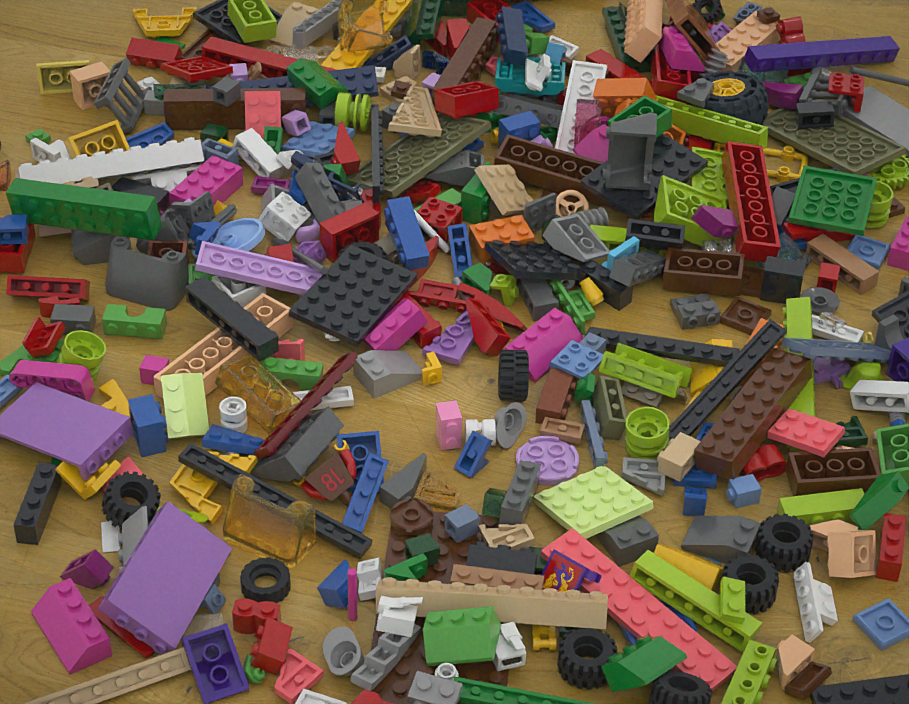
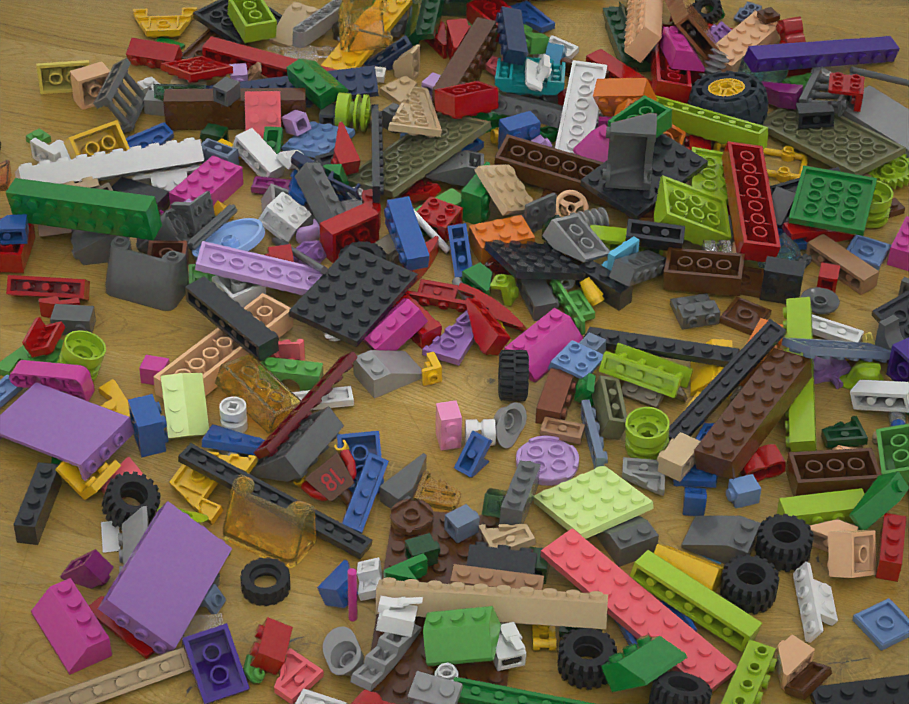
(148, 325): bright green arch -> none
(203, 232): blue slope -> none
(249, 614): red brick -> none
(400, 89): reddish brown plate -> none
(434, 61): slope -> none
(565, 573): flag -> none
(586, 118): clear pink slope -> none
(697, 92): dark grey wing -> none
(716, 221): magenta slope -> none
(732, 600): lime plate -> none
(806, 432): coral plate -> none
(831, 321): clear slope -> none

